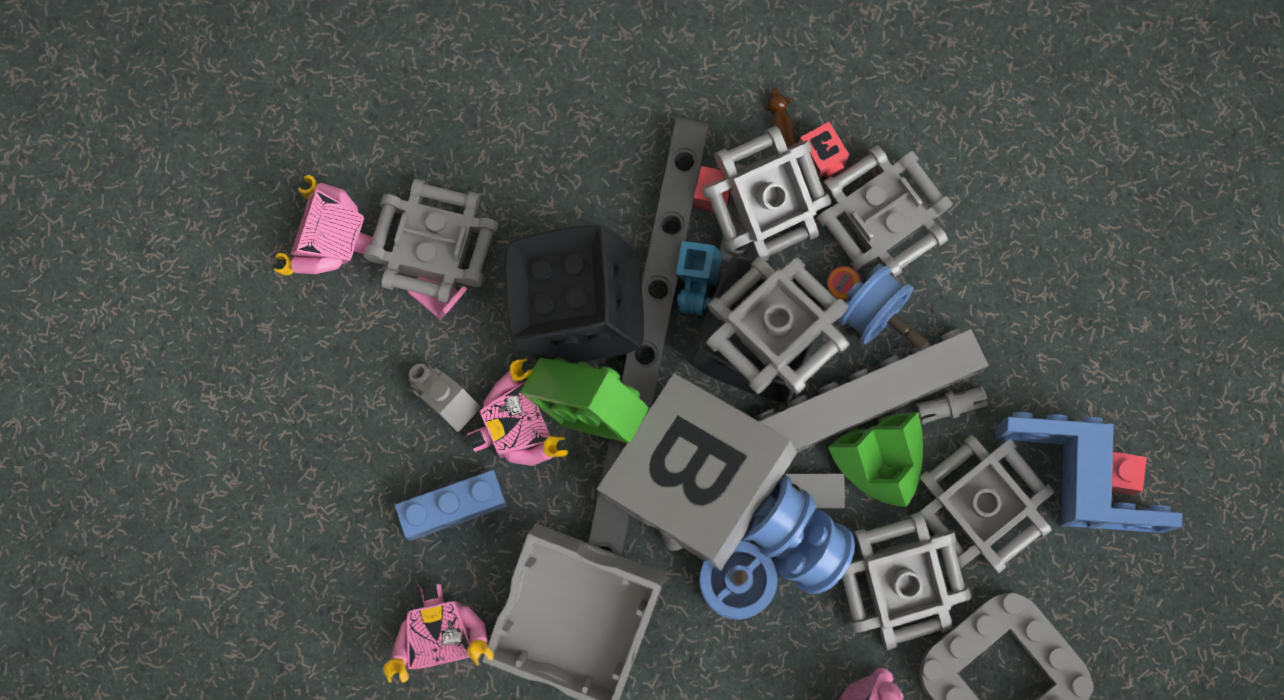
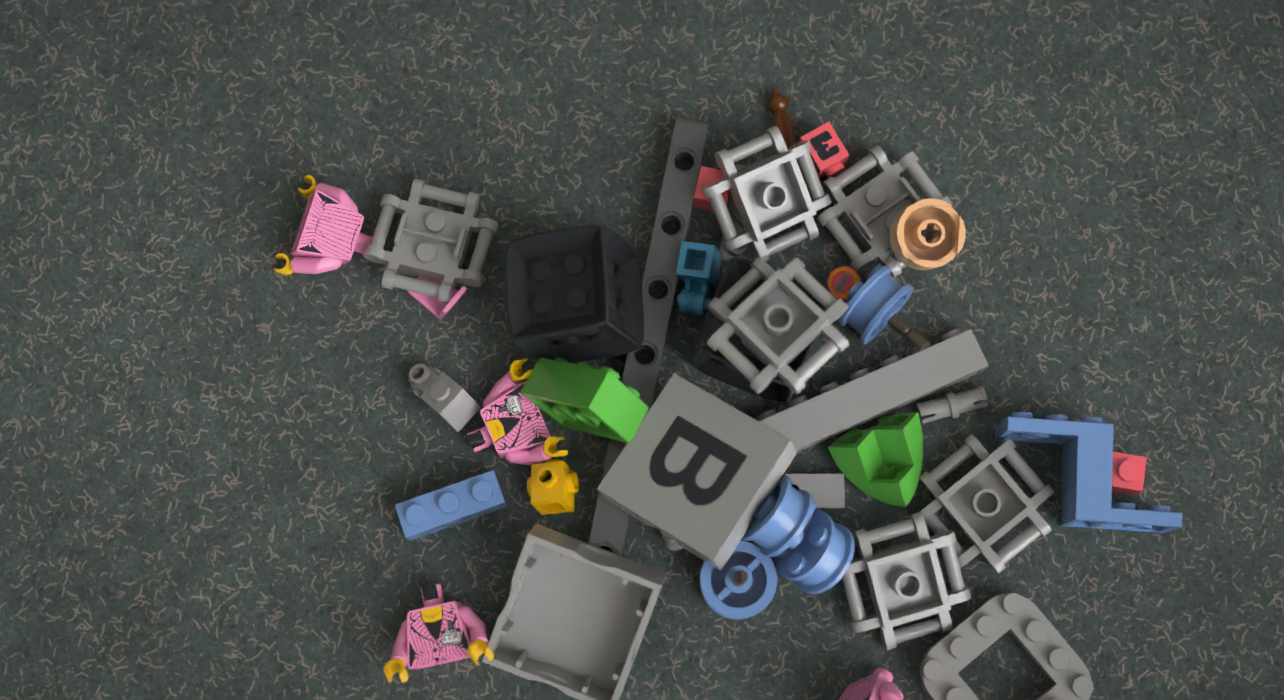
(552, 487): none -> yellow brick
(940, 220): none -> light nougat brick

